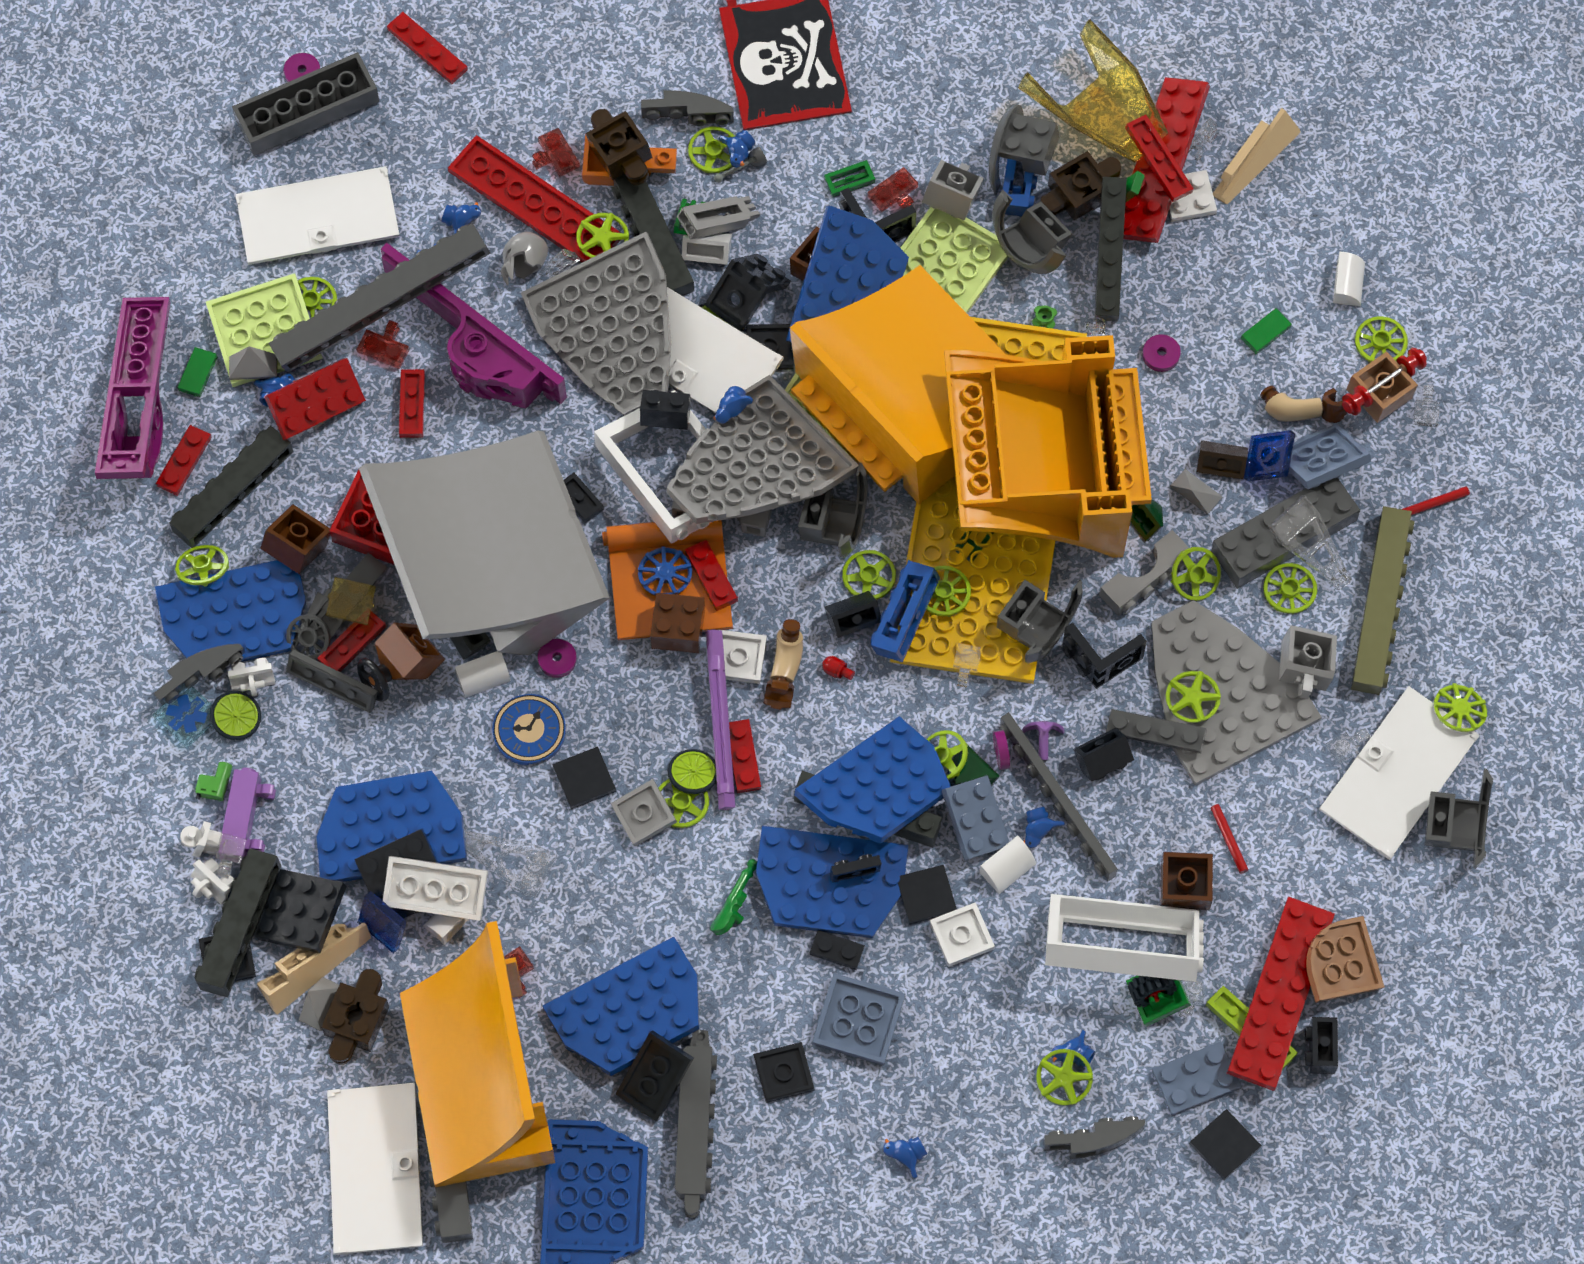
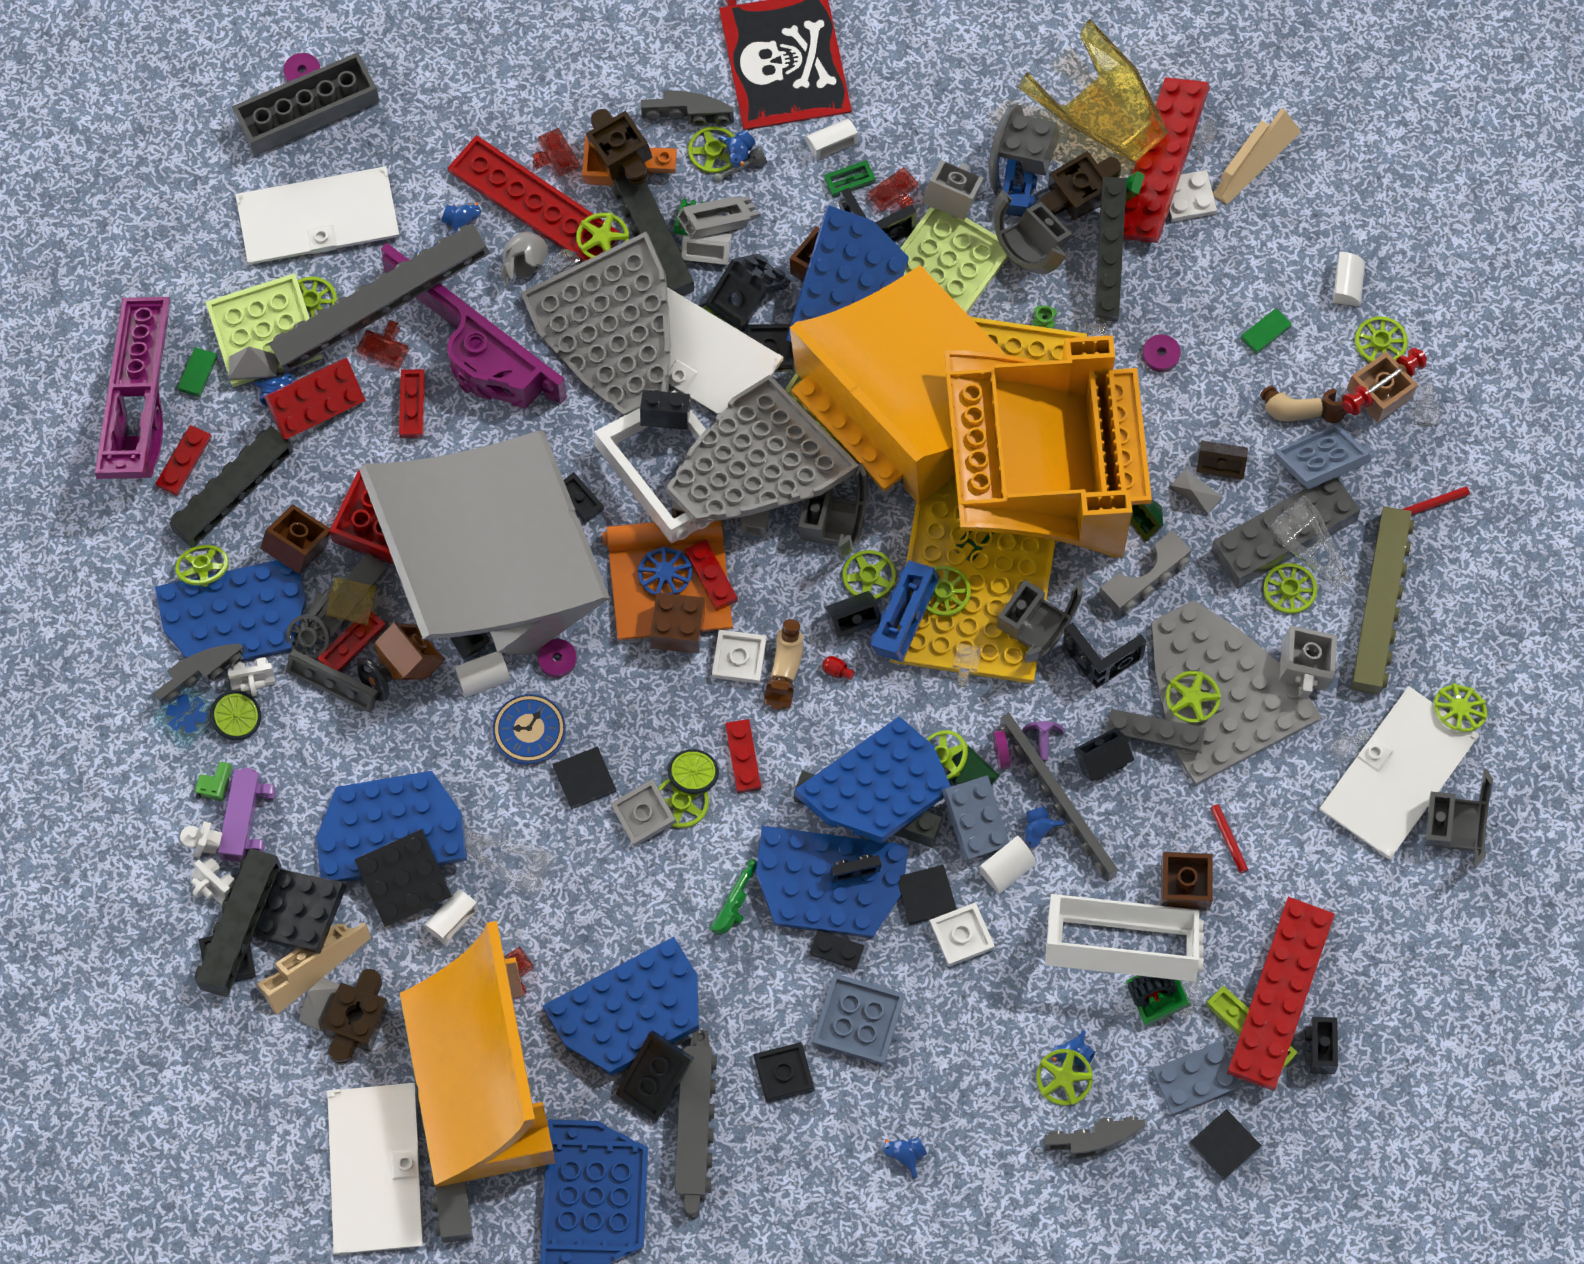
(229, 850): clear plate -> none
(382, 922): clear blue tile -> none
(427, 47): red plate -> none
(435, 888): white plate -> none
(720, 719): medium lavender piece -> none
(732, 404): blue animal -> none
(832, 139): none -> white brick
(1159, 158): red plate -> none
(1195, 573): lime wheel -> none
(1269, 455): clear blue tile -> none
(1343, 961): medium nougat plate -> none

